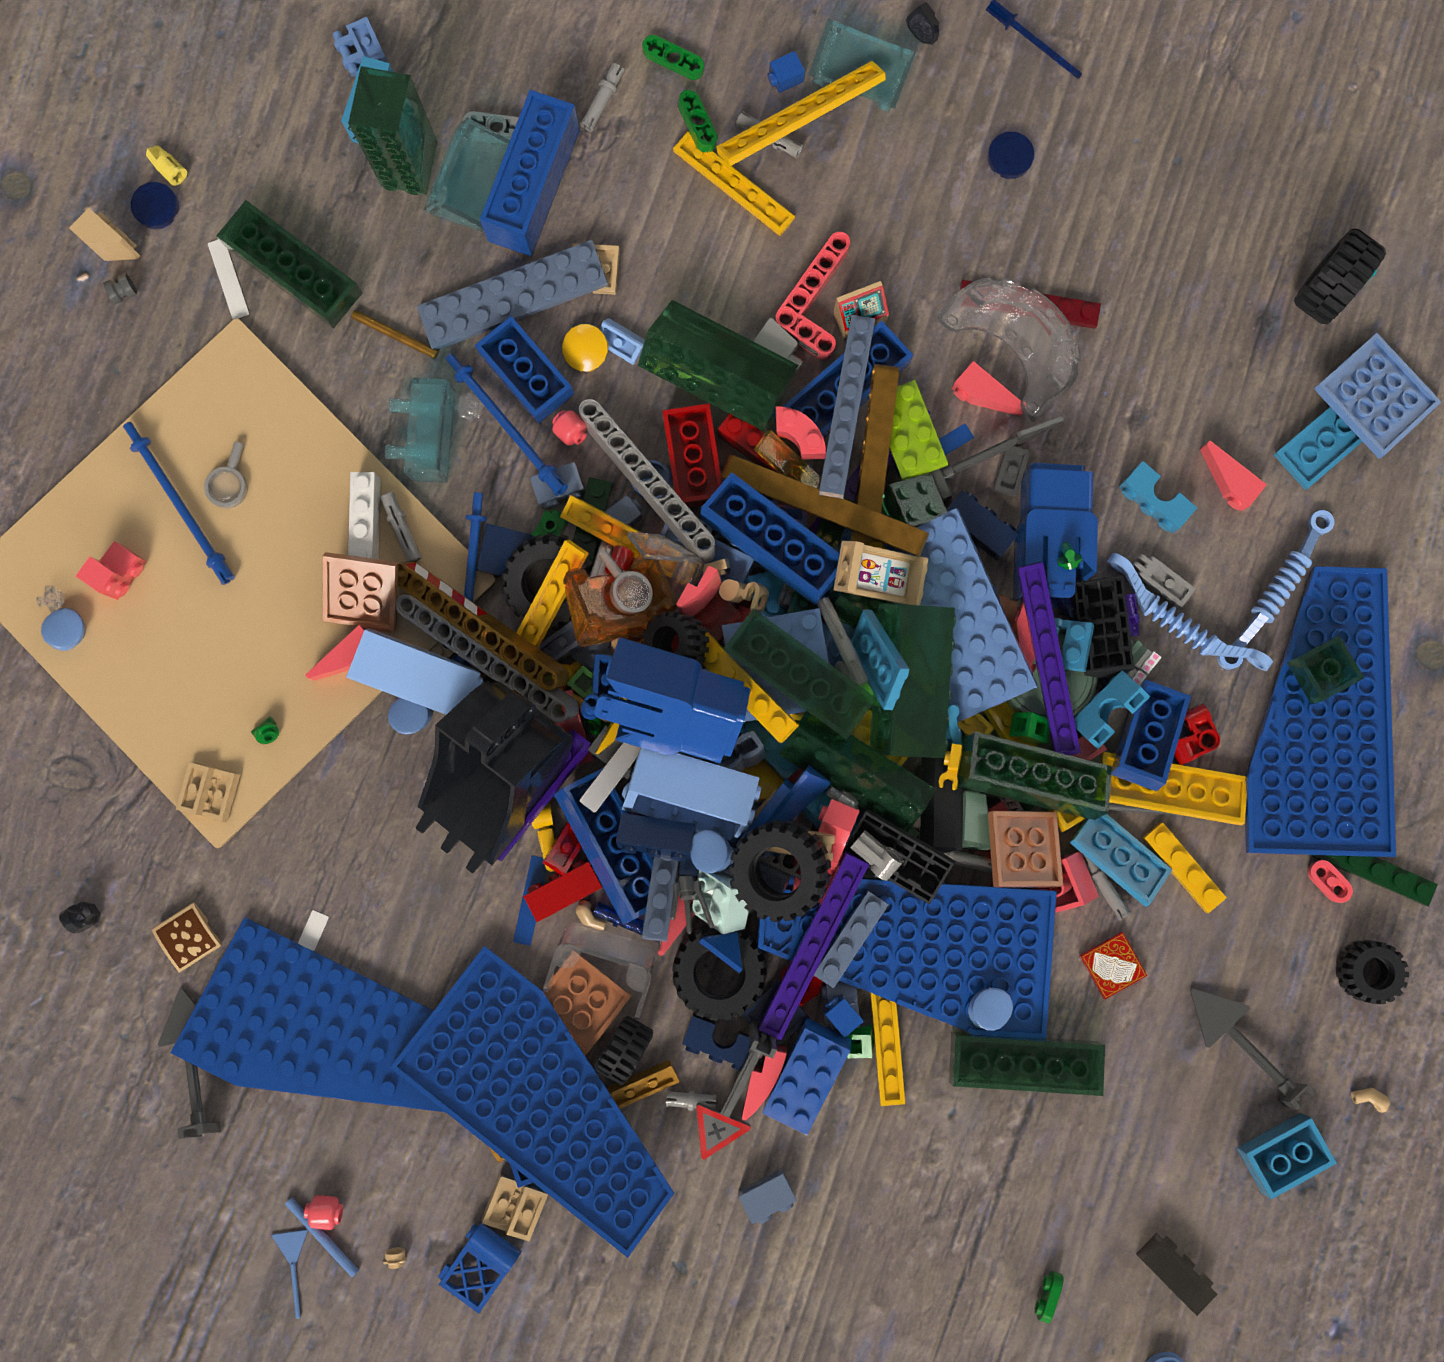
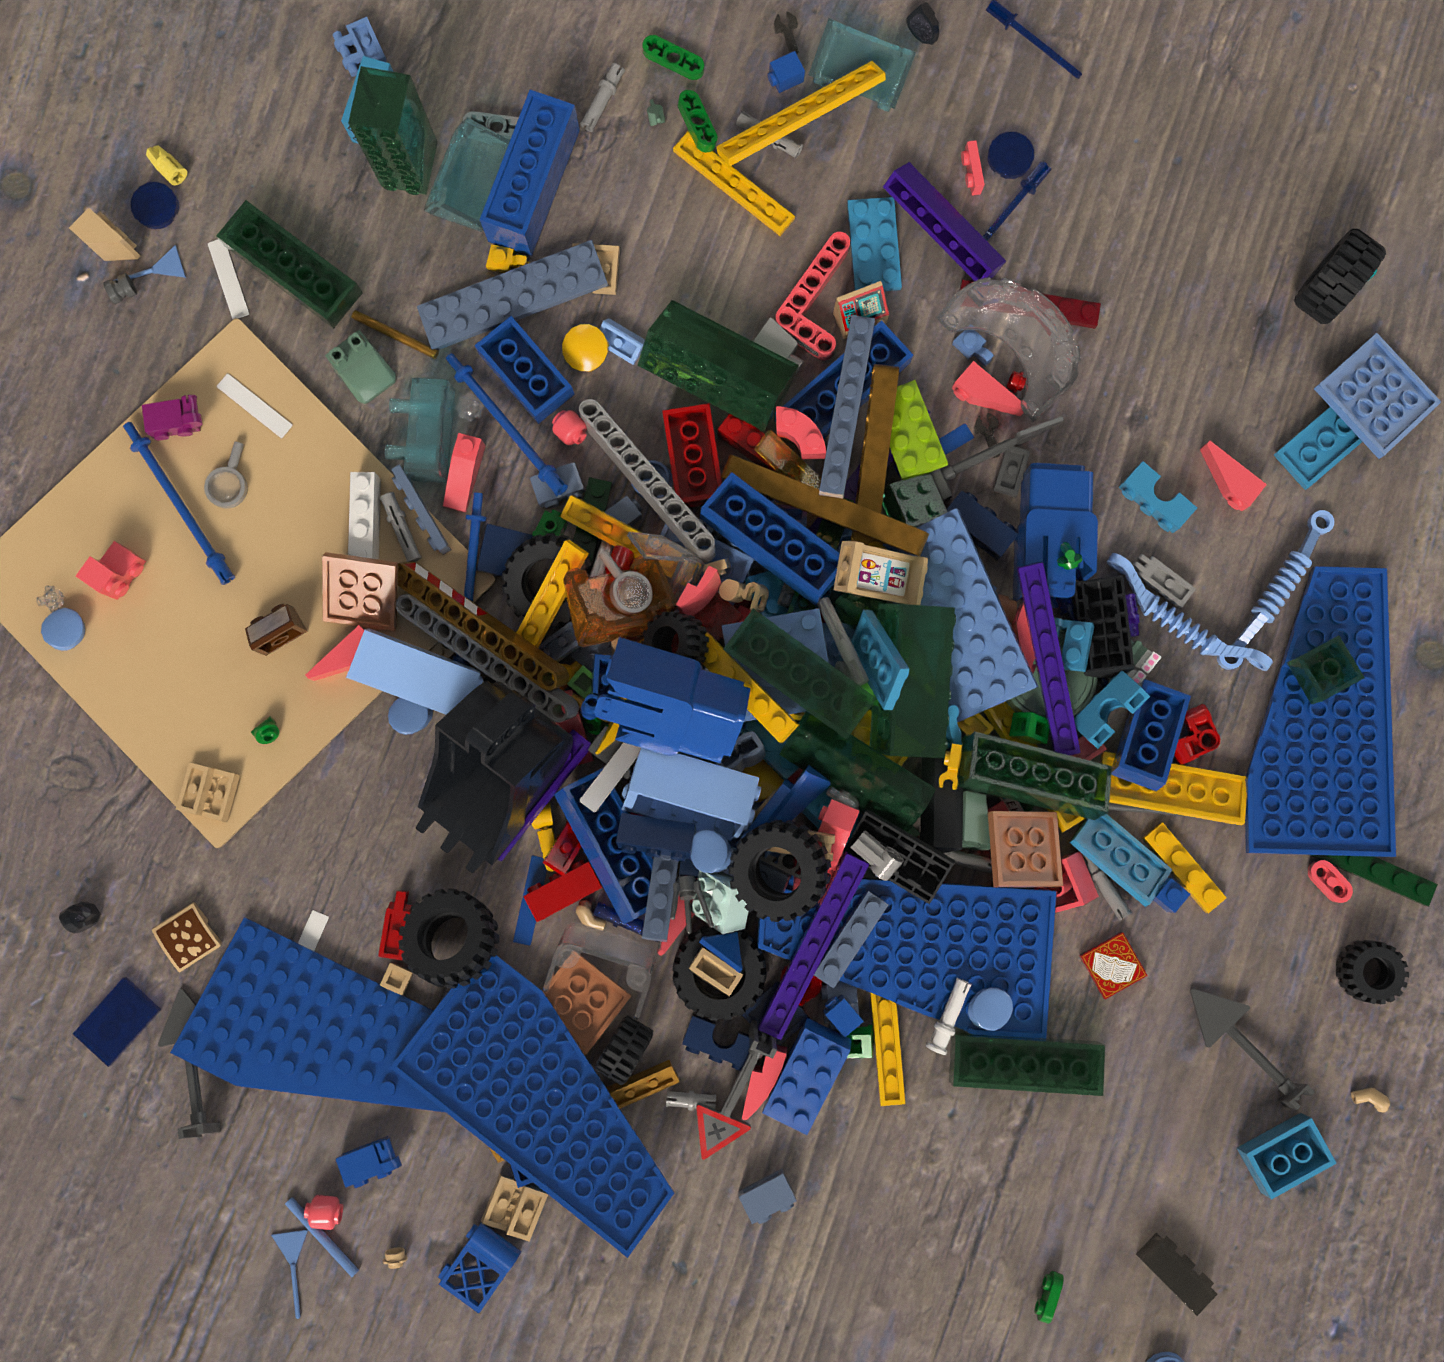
(117, 1021): none -> clear blue tile
(168, 265): none -> medium blue piece
(172, 418): none -> magenta hinge
(254, 405): none -> white sticker
(275, 629): none -> reddish brown slope
(361, 367): none -> sand green hips
(368, 1161): none -> blue hinge
(393, 921): none -> red hinge
(396, 978): none -> tan plate
(415, 502): none -> sand blue plate
(425, 921): none -> black tyre
(463, 472): none -> coral slope
(503, 259): none -> yellow plate
(655, 114): none -> sand green piece
(715, 971): none -> tan slope
(787, 31): none -> clear smoke bar
(874, 243): none -> dark azure plate
(943, 223): none -> dark purple brick
(945, 1027): none -> white pin
(971, 344): none -> medium blue plate
(974, 175): none -> coral plate
(988, 433): none -> clear smoke bar
(1016, 382): none -> red plate
(1029, 186): none -> clear blue piece
(1171, 896): none -> blue brick

